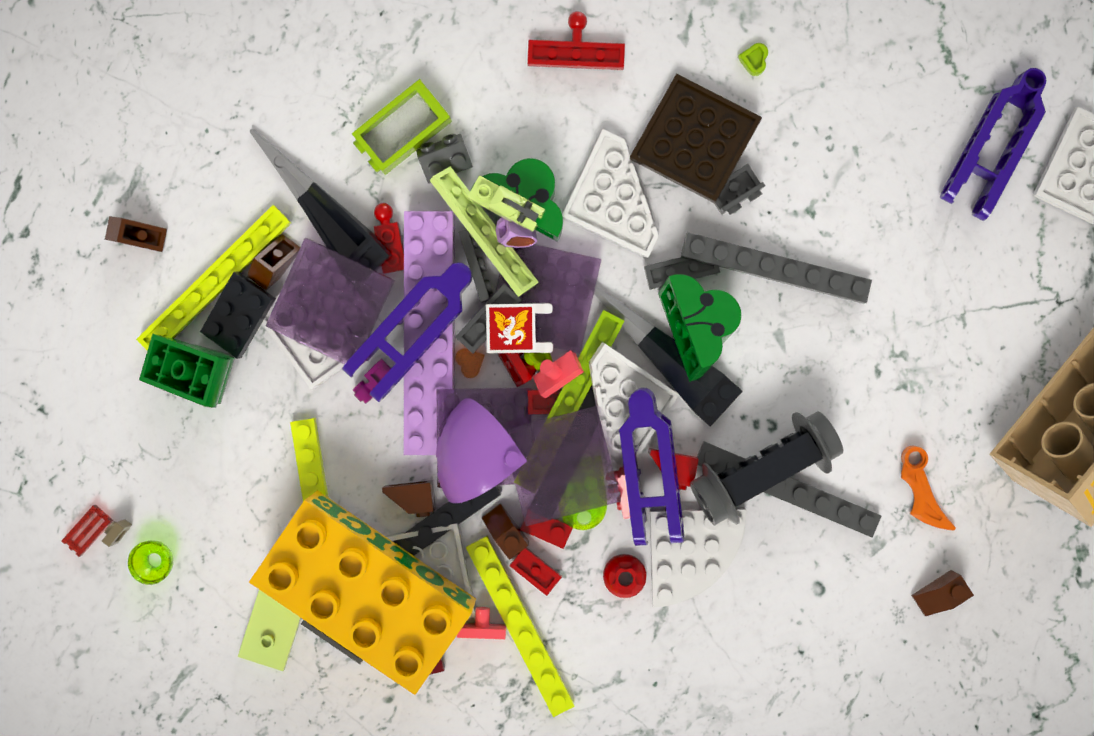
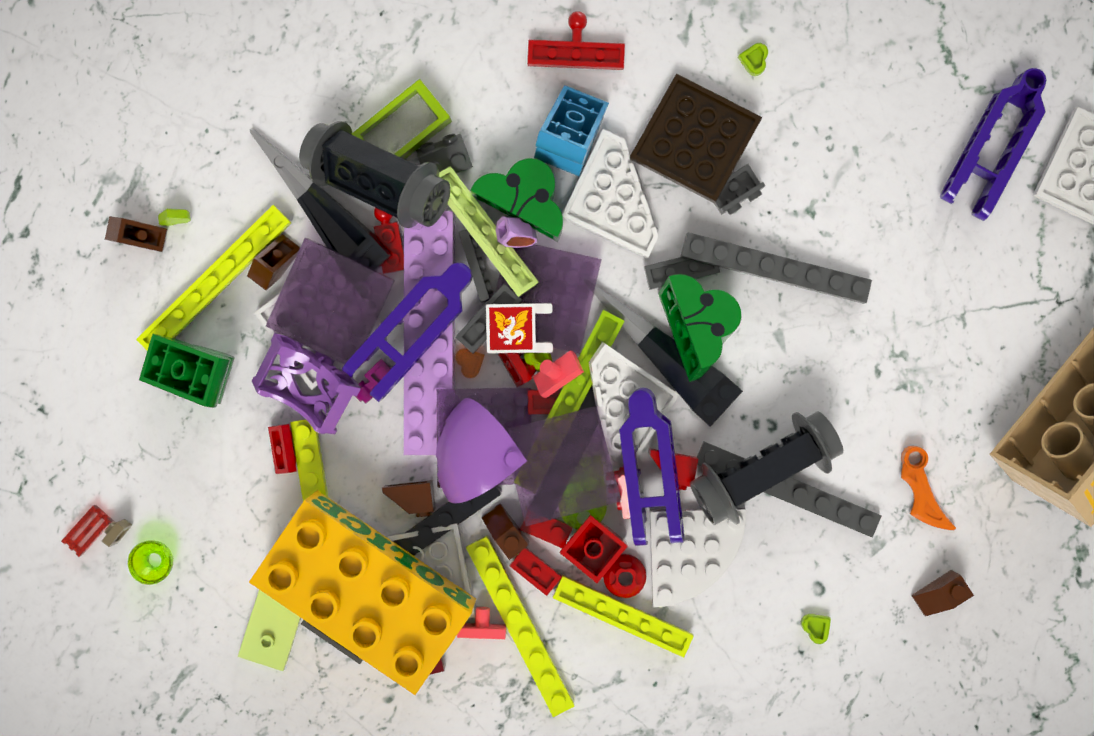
(173, 217): none -> lime tile
(237, 315): black plate -> none
(282, 449): none -> red plate
(339, 383): none -> medium lavender fence
(374, 175): none -> brick
(506, 203): yellowish green plate -> none
(570, 130): none -> dark azure brick
(594, 548): none -> red slope
(623, 616): none -> neon yellow plate
(816, 627): none -> lime tile

